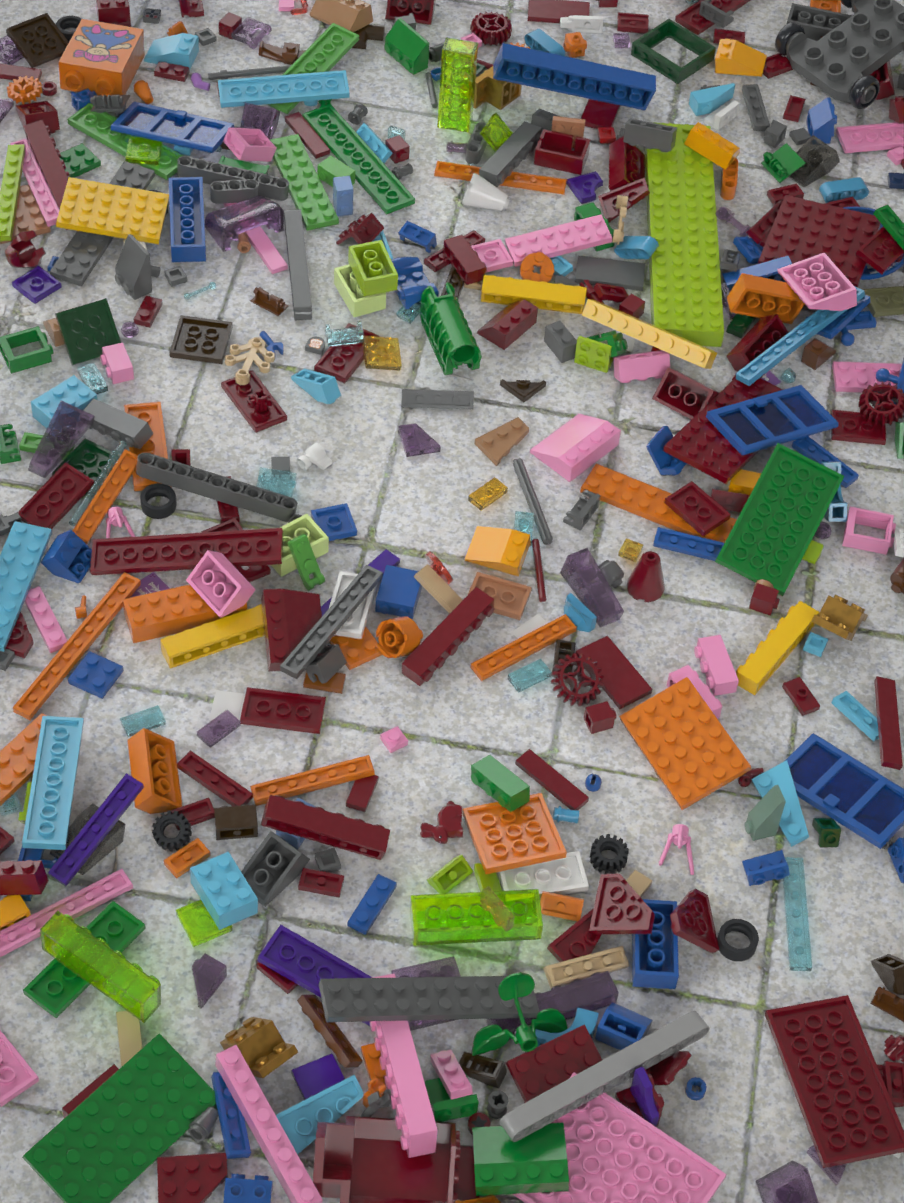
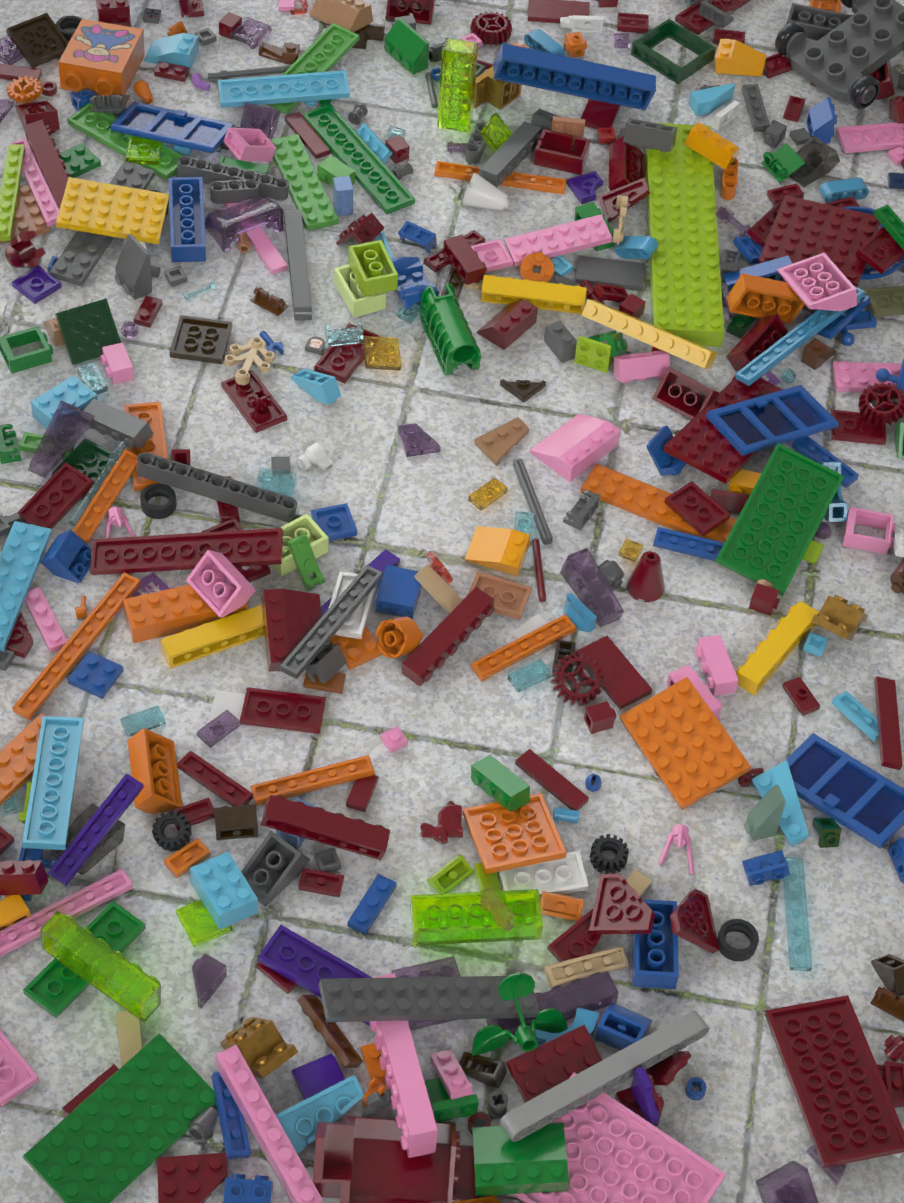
(437, 399): dark grey plate -> none

